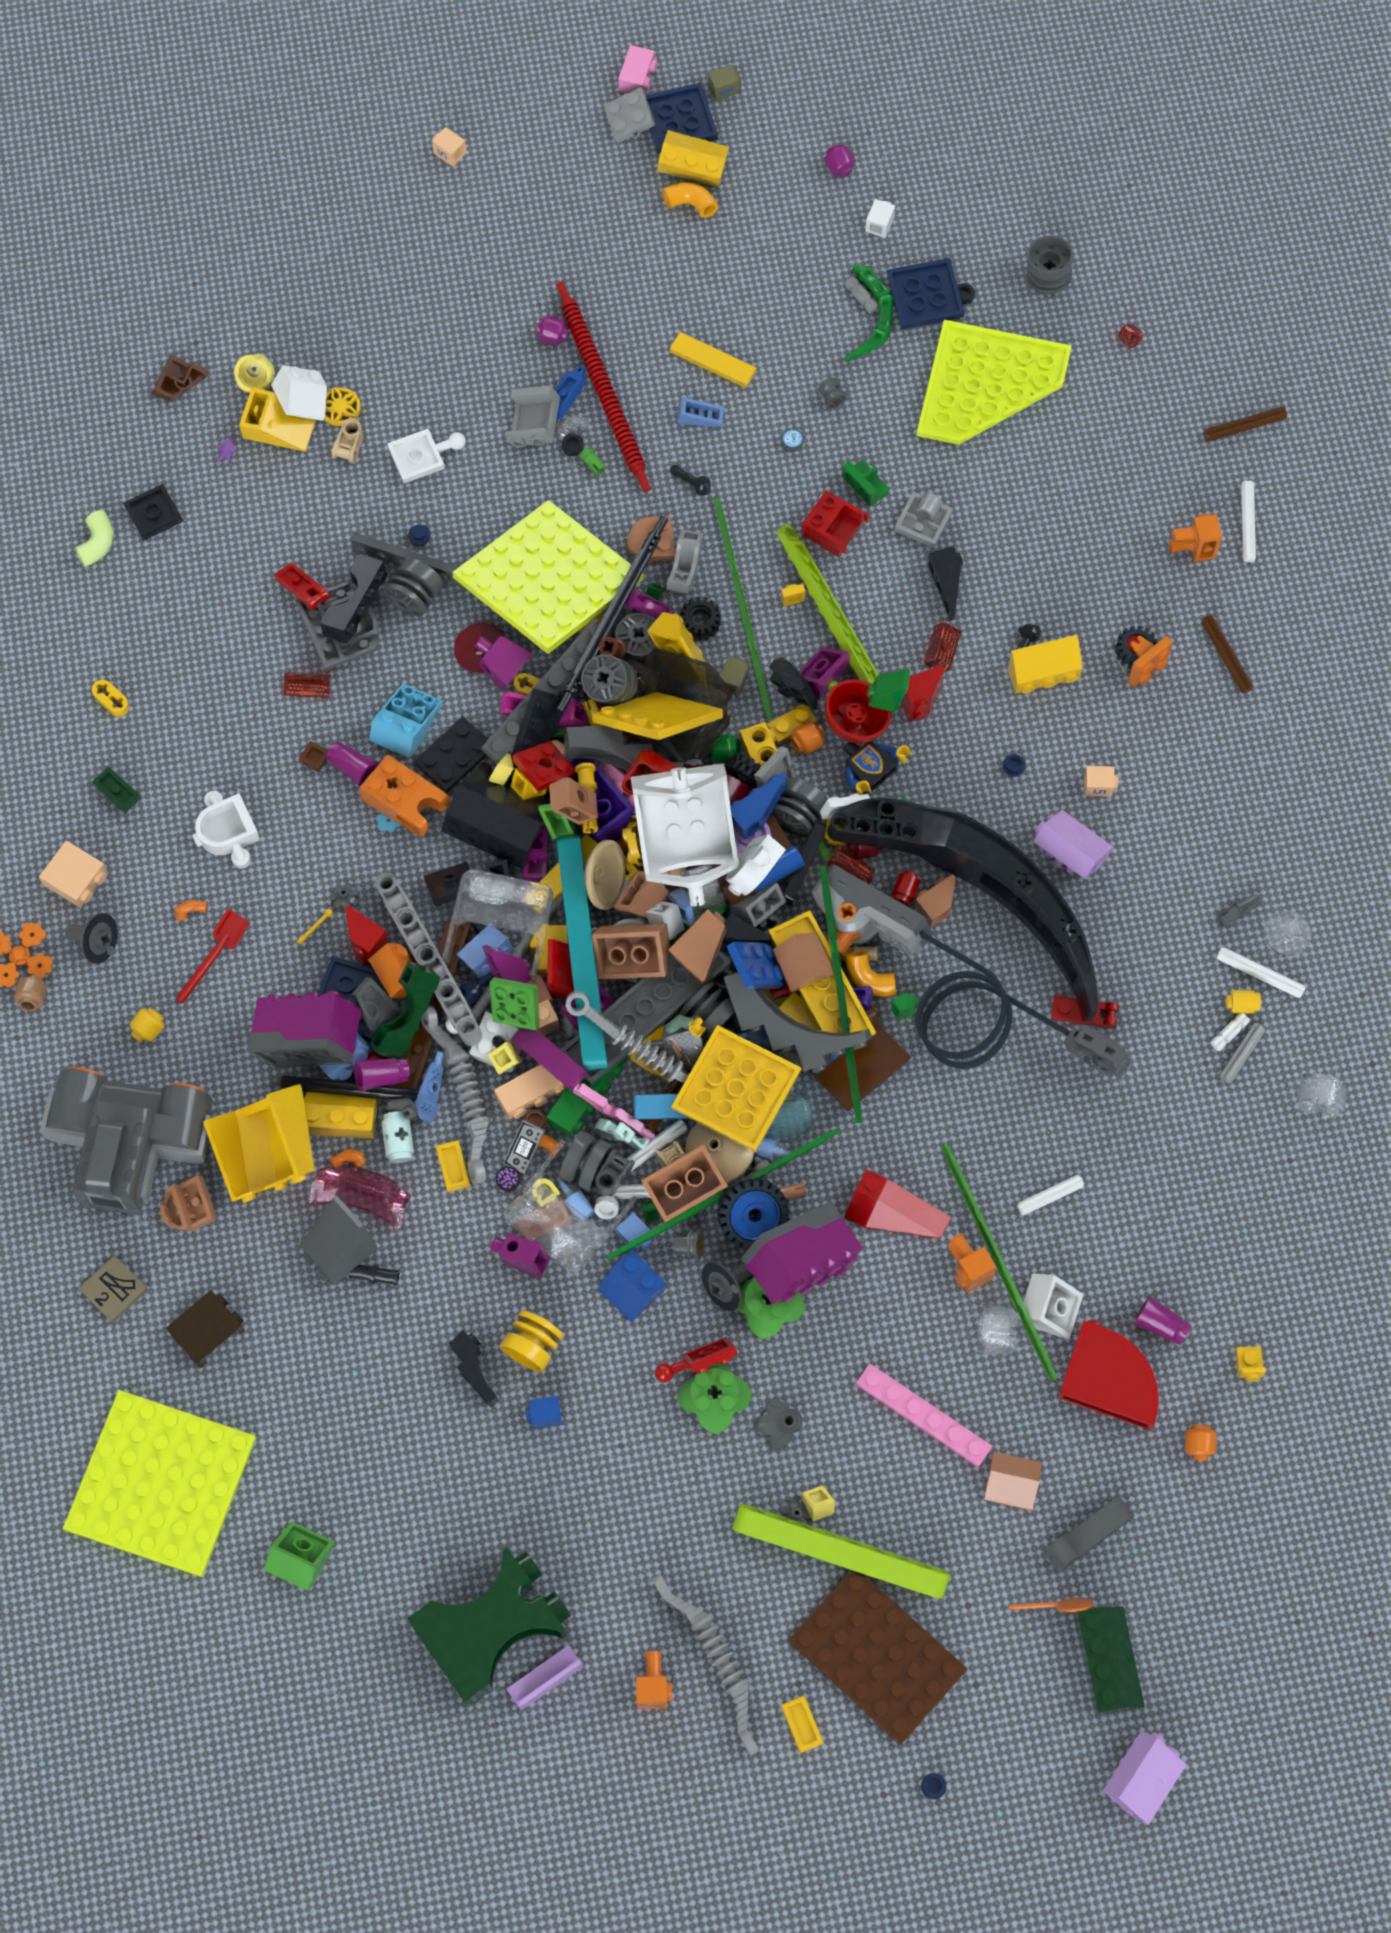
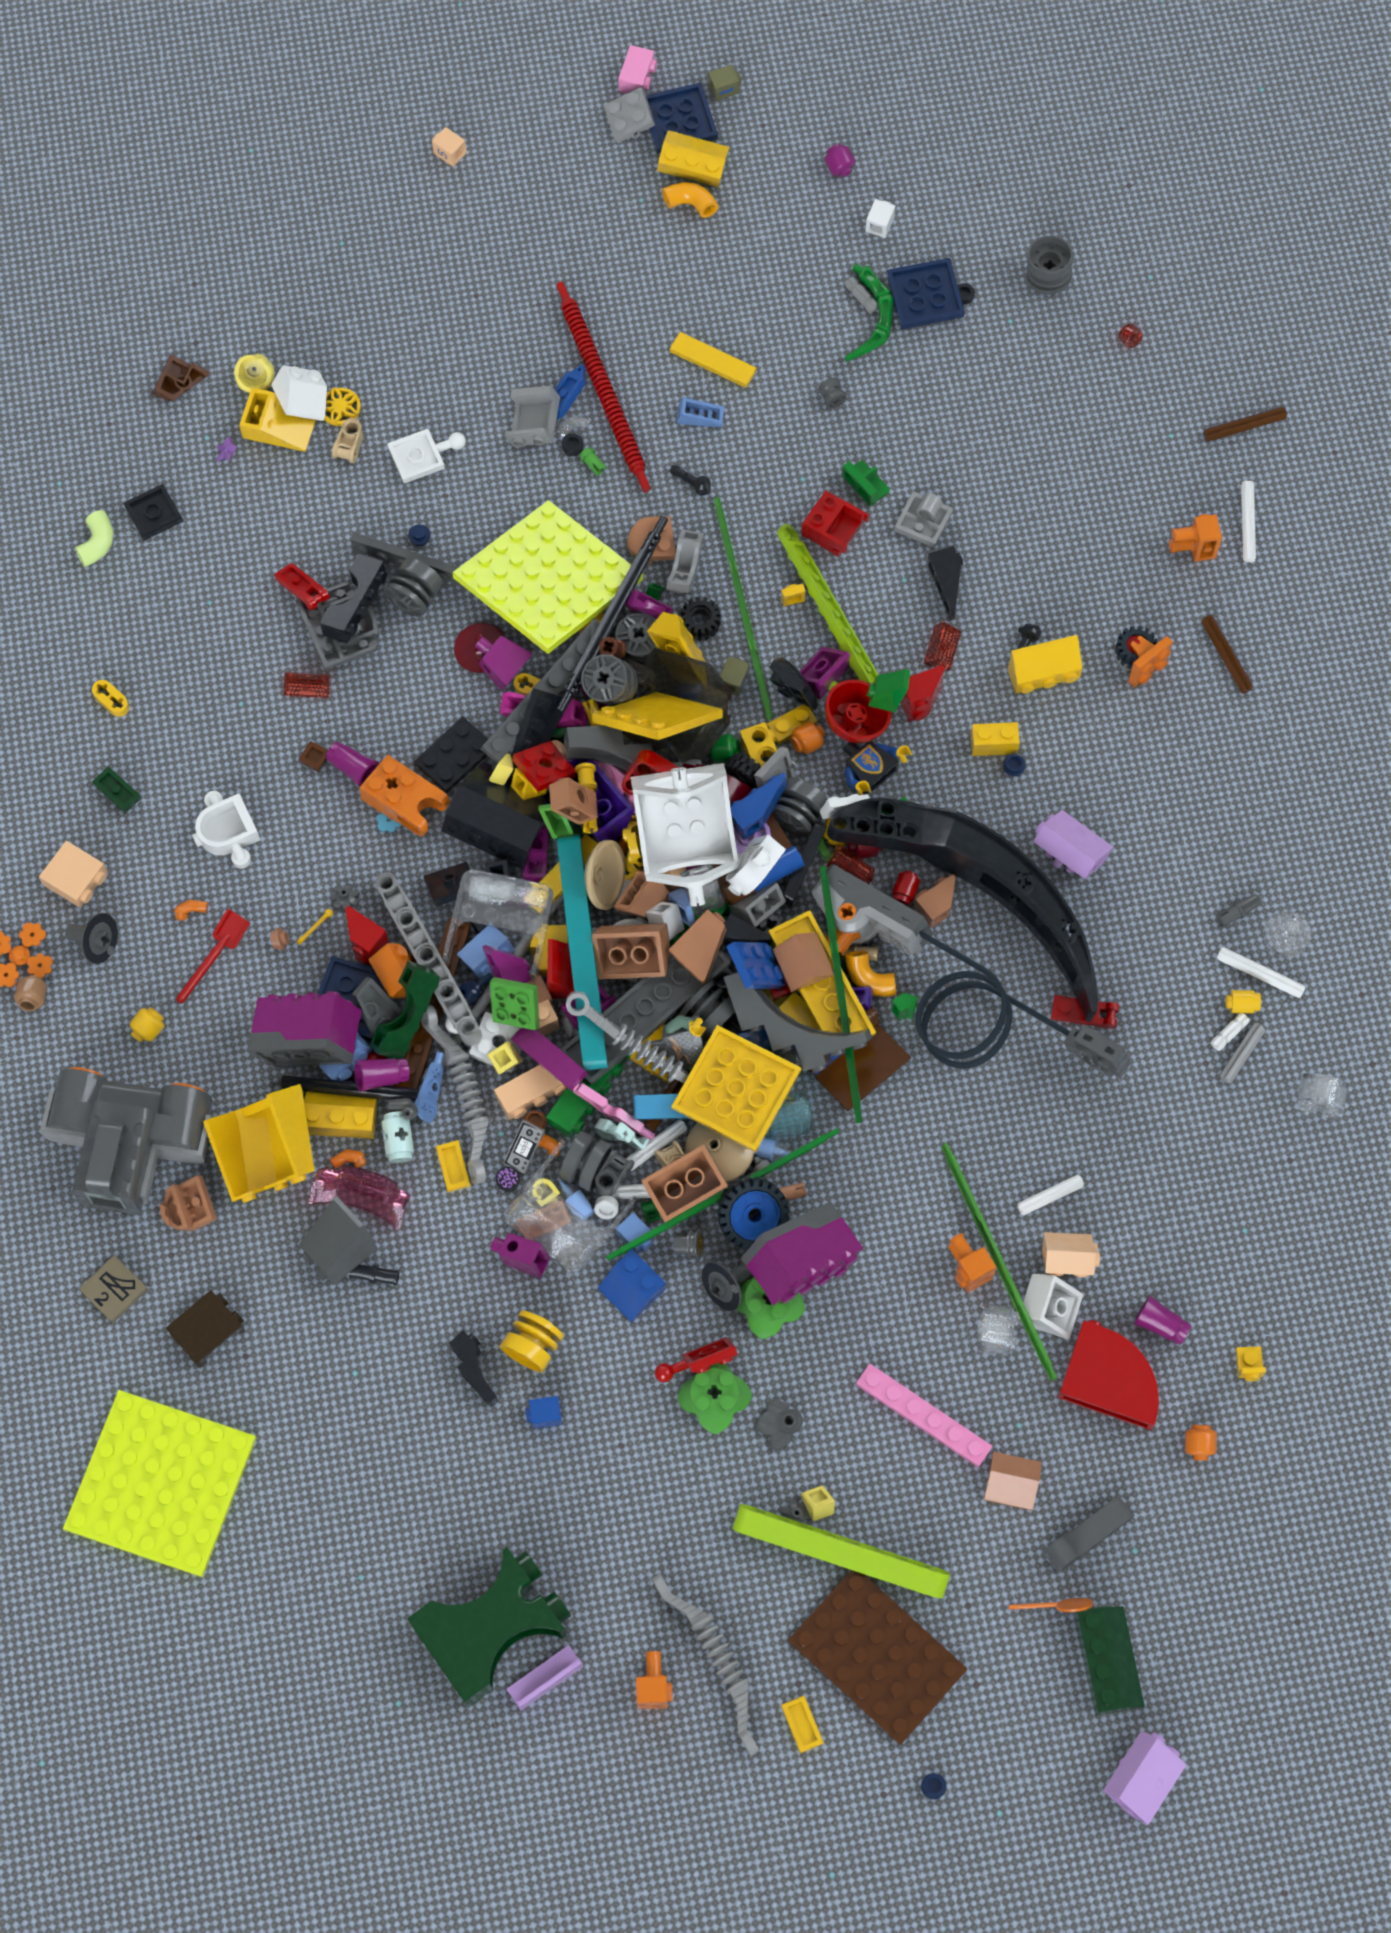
(279, 939): none -> nougat plate
(298, 1555): bright green slope -> none
(404, 720): medium azure slope -> none
(552, 330): magenta head -> none
(792, 440): tile -> none
(889, 1207): wedge -> none
(986, 378): neon yellow plate -> none
(994, 739): none -> yellow brick
(1070, 1254): none -> light nougat brick
(1100, 781): light nougat brick -> none

